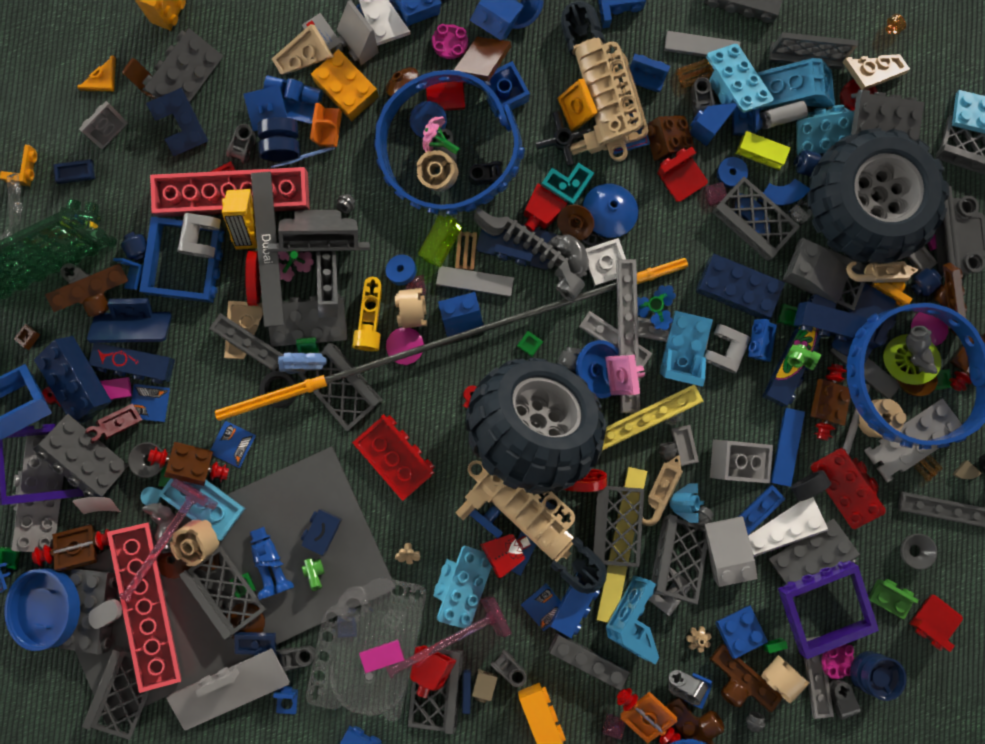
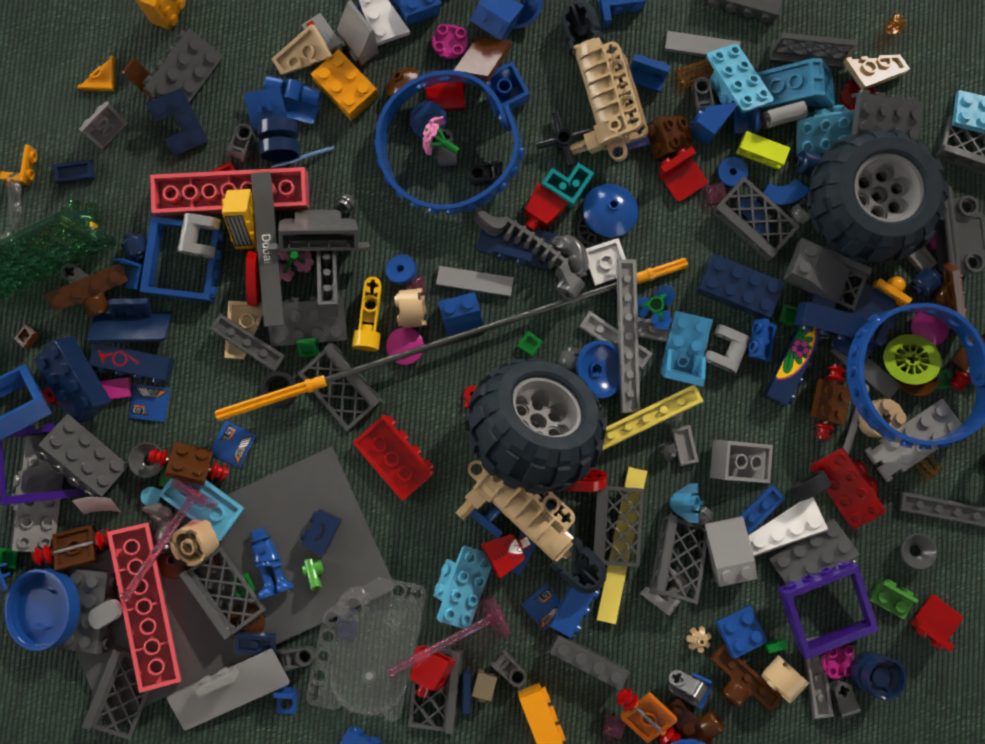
(115, 423): dark red plate -> none
(301, 362): medium blue rock -> none
(325, 126): orange panel -> none
(381, 656): dark pink tile -> none
(407, 554): tan plant -> none
(439, 240): clear neon green brick -> none
(445, 178): tan brick -> none
(466, 235): medium nougat tile -> none
(568, 224): reddish brown dish -> none
(577, 105): light orange tile -> none
(623, 375): bright pink tile -> none
(625, 627): dark azure bracket -> none
(663, 489): tan plate -> none
(755, 721): dark grey plate -> none
(787, 447): blue tile -> none
(800, 356): bright green plate -> none
(883, 272): tan plate -> none
(918, 343): dark grey animal -> none
(966, 471): dark tan tile -> none

